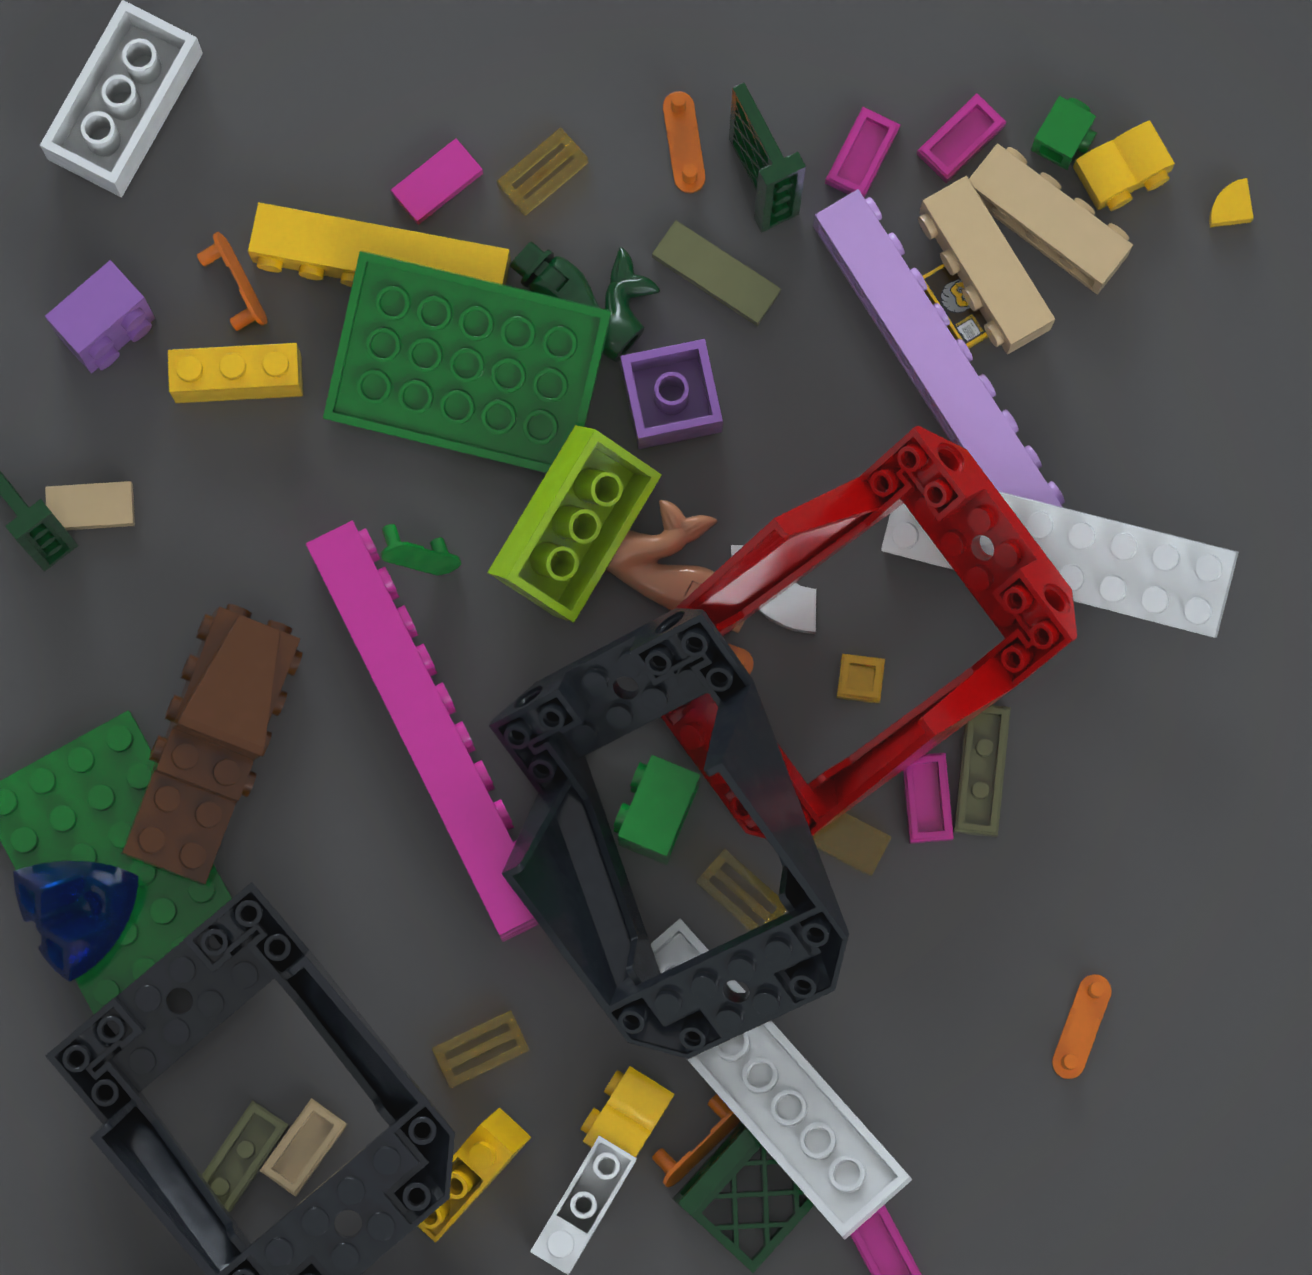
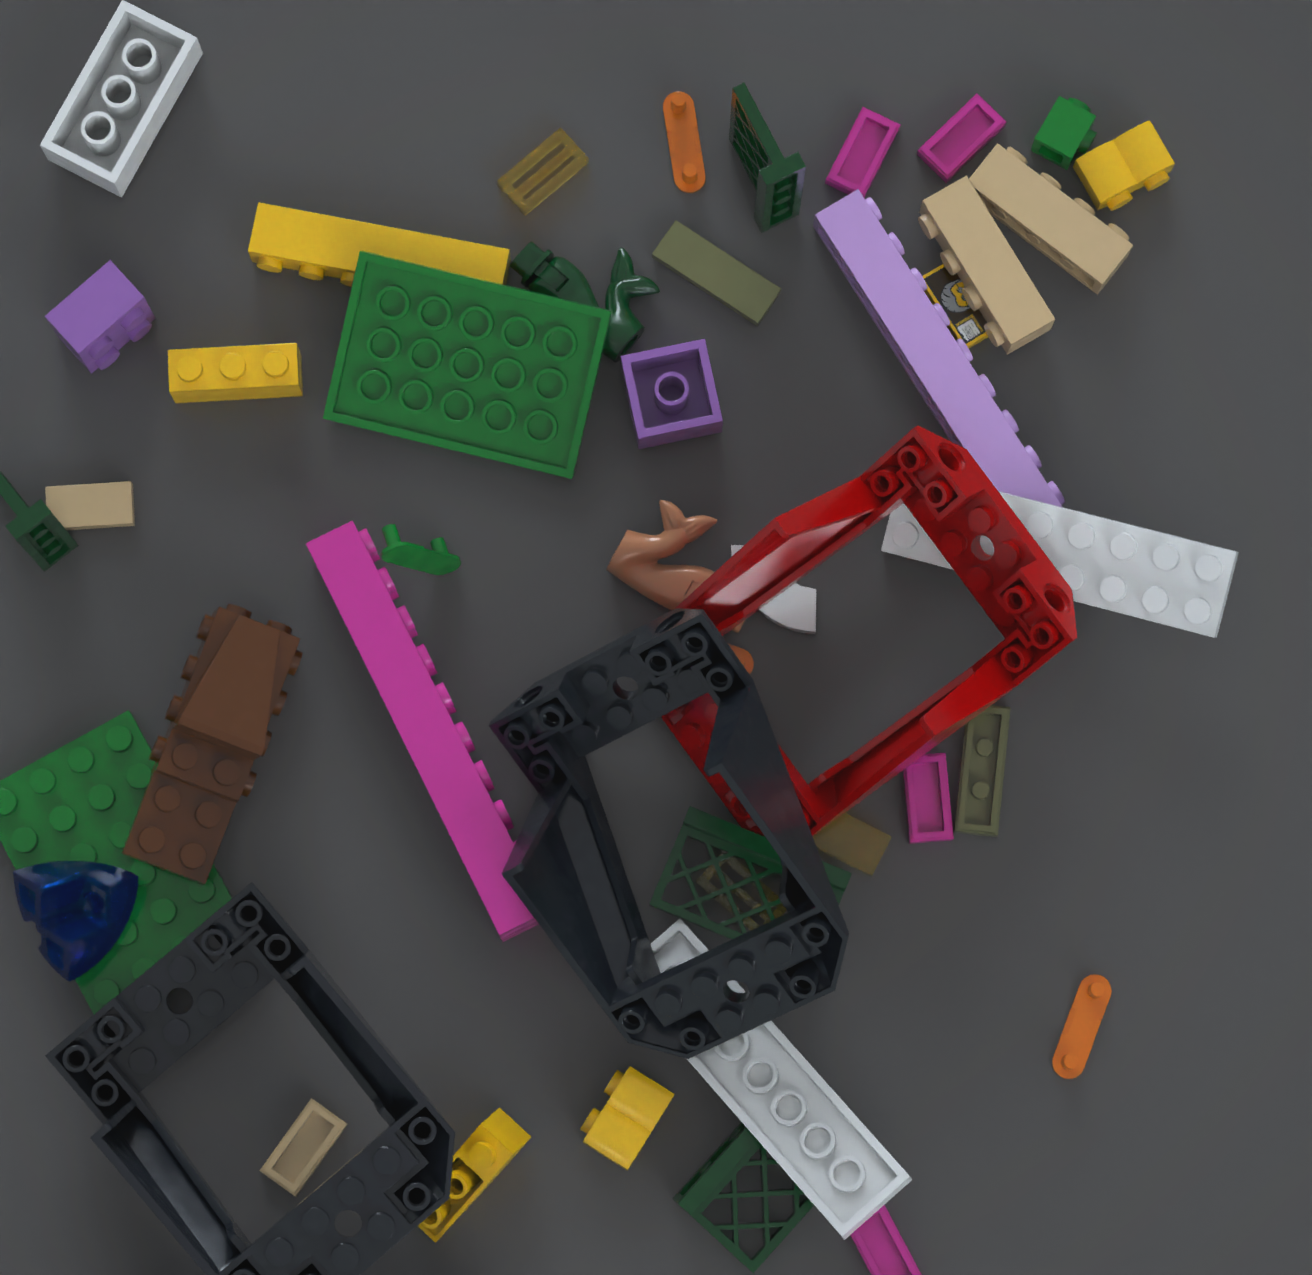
(243, 1154): olive tile -> none
(254, 310): orange piece -> none
(437, 181): dark pink tile -> none
(447, 1065): clear yellow tile -> none
(574, 523): lime brick -> none
(583, 1205): white slope -> none
(658, 808): green brick -> none
(677, 1170): orange piece -> none
(735, 843): none -> dark green fence
(860, 678): yellow tile -> none
(1232, 205): yellow tile -> none

